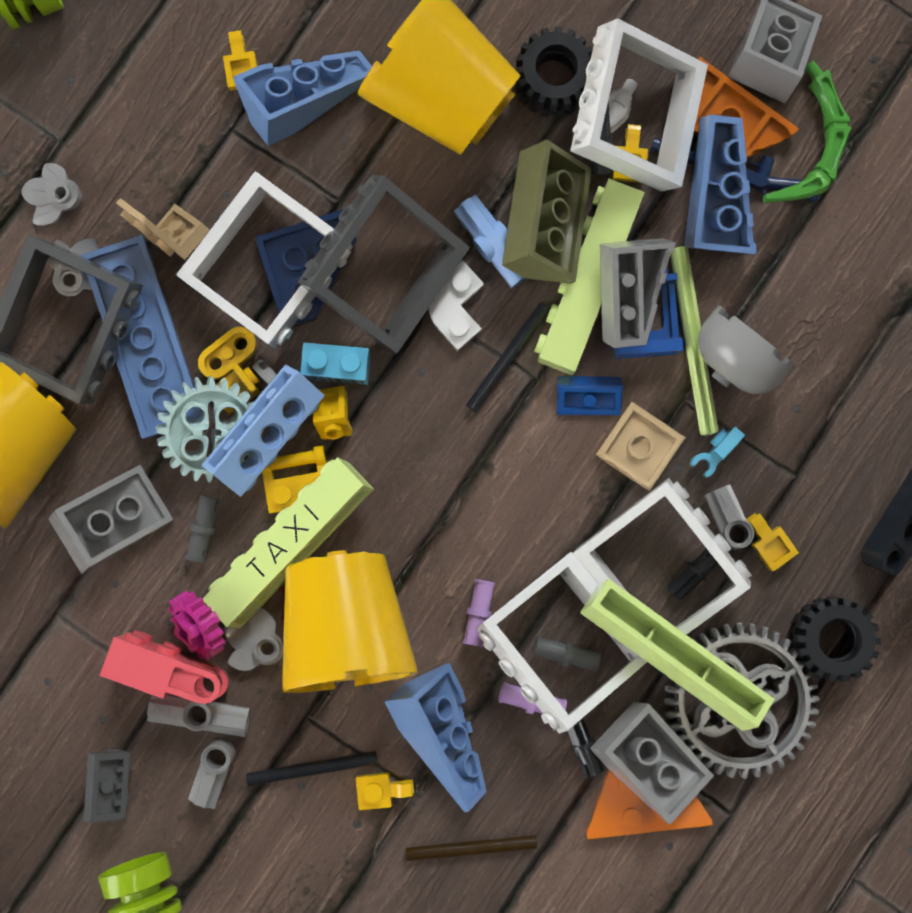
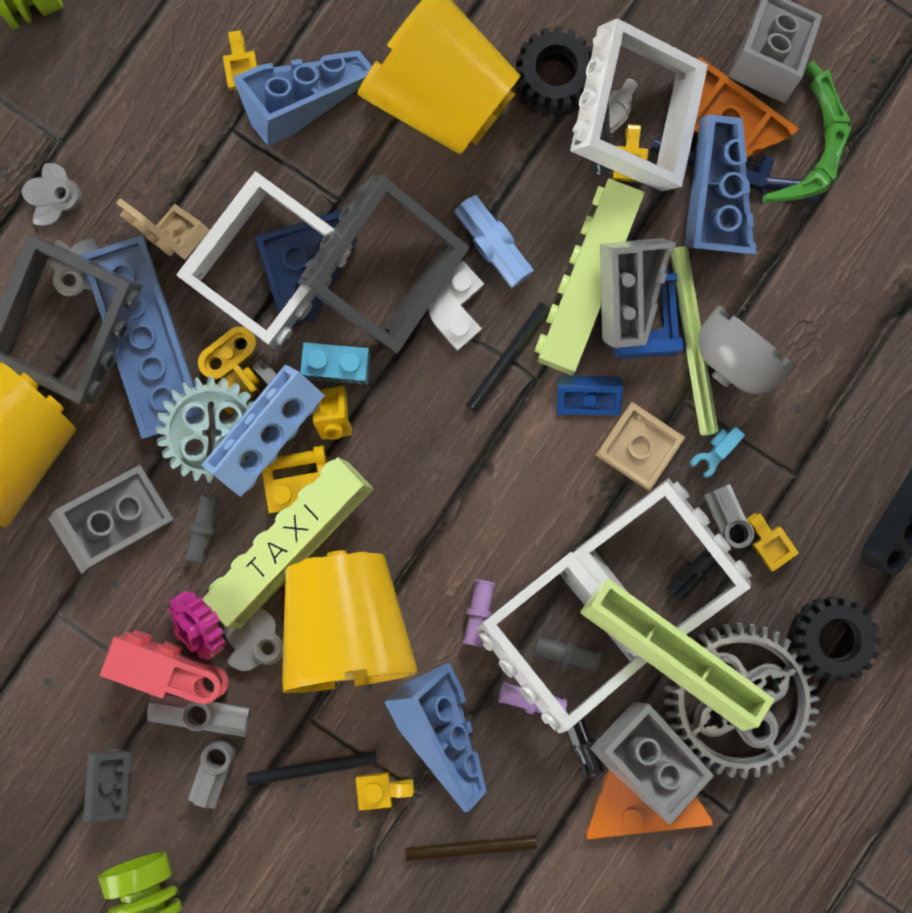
(547, 214): olive slope -> none

